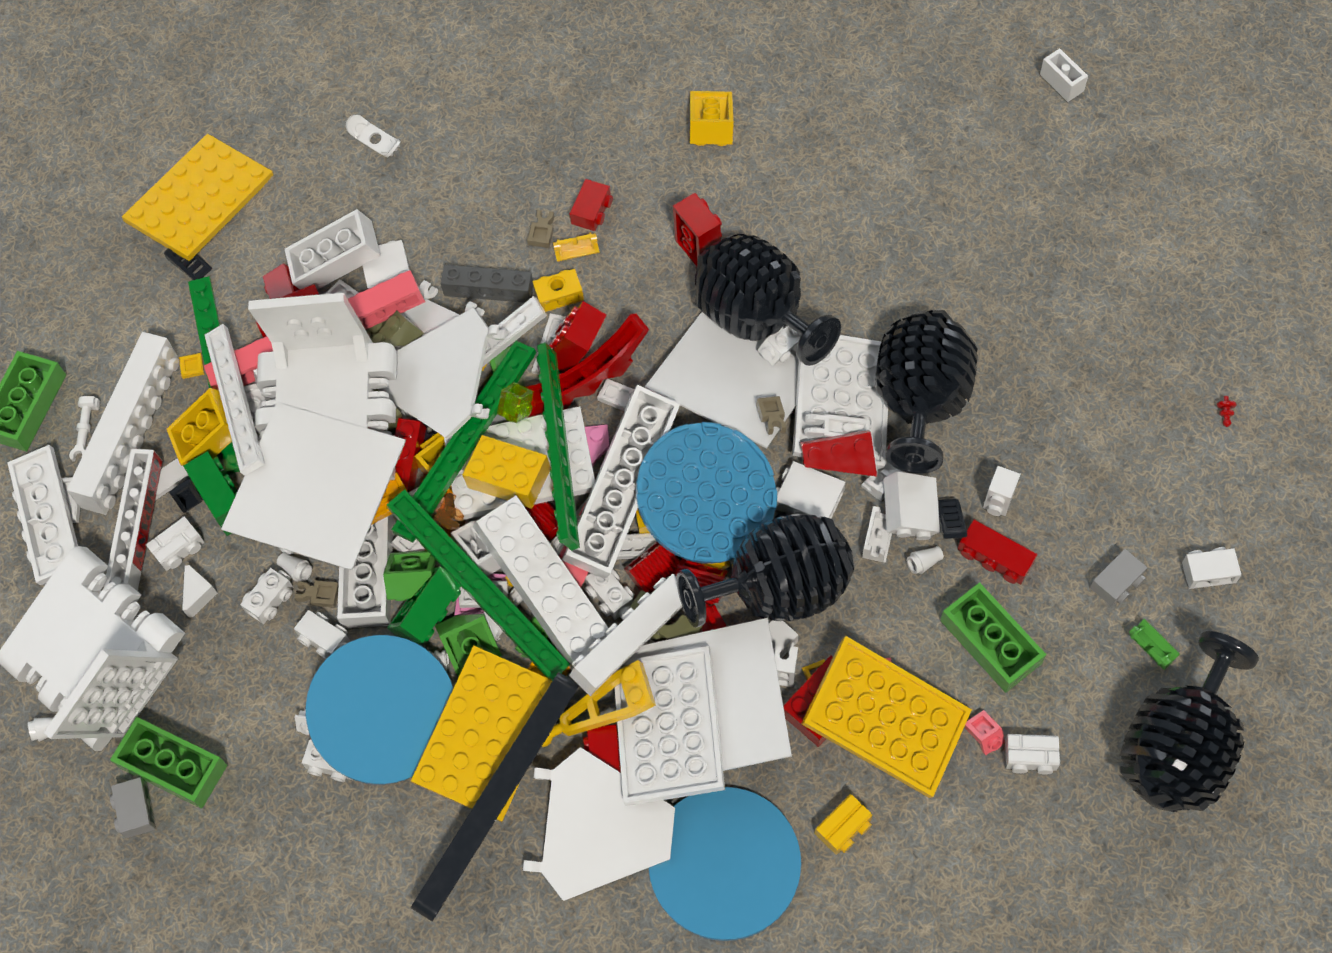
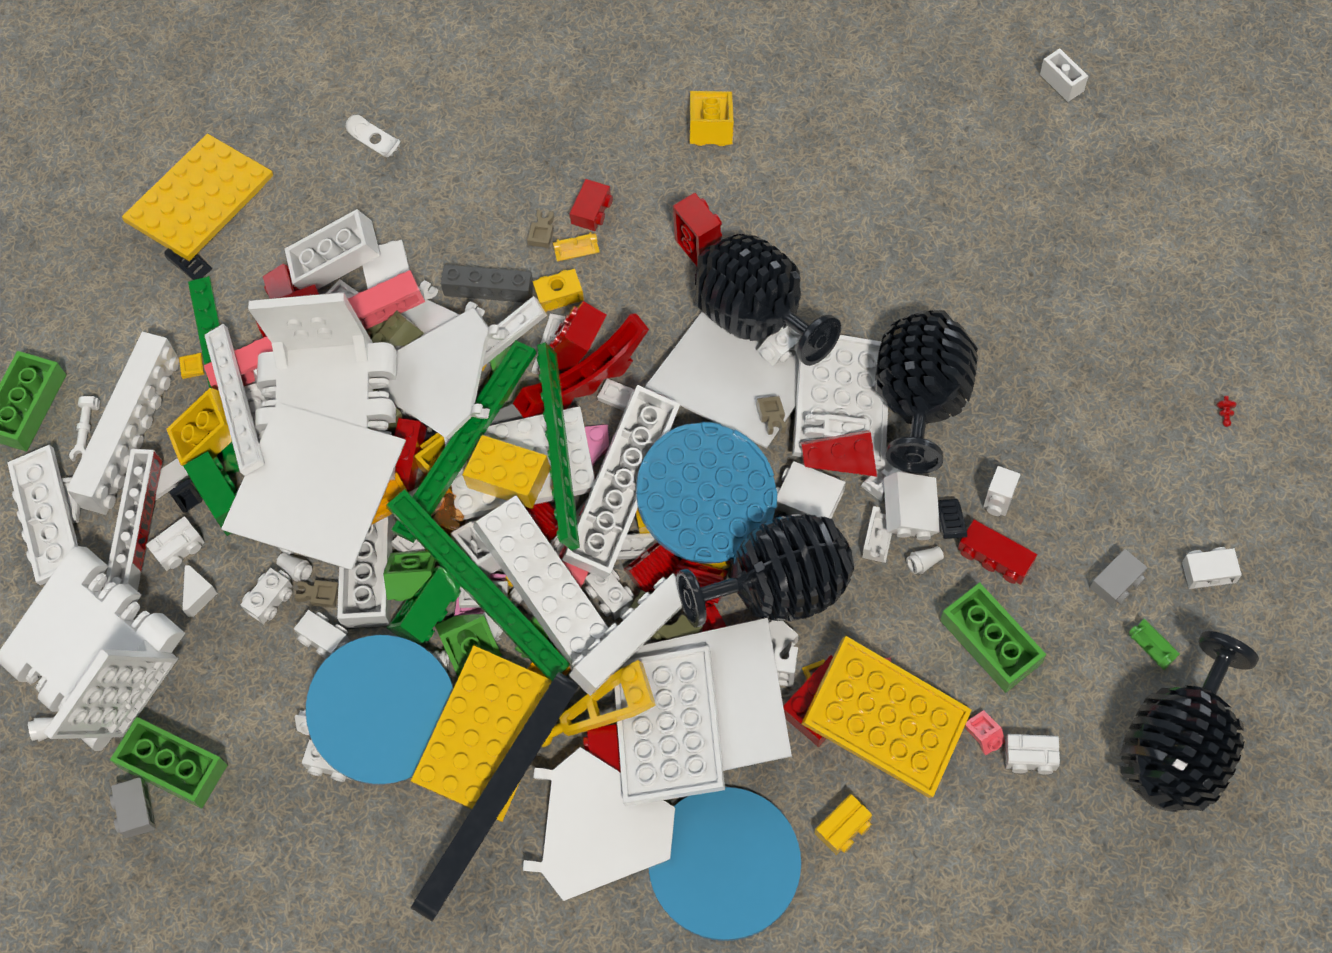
(515, 403): clear neon green brick -> none

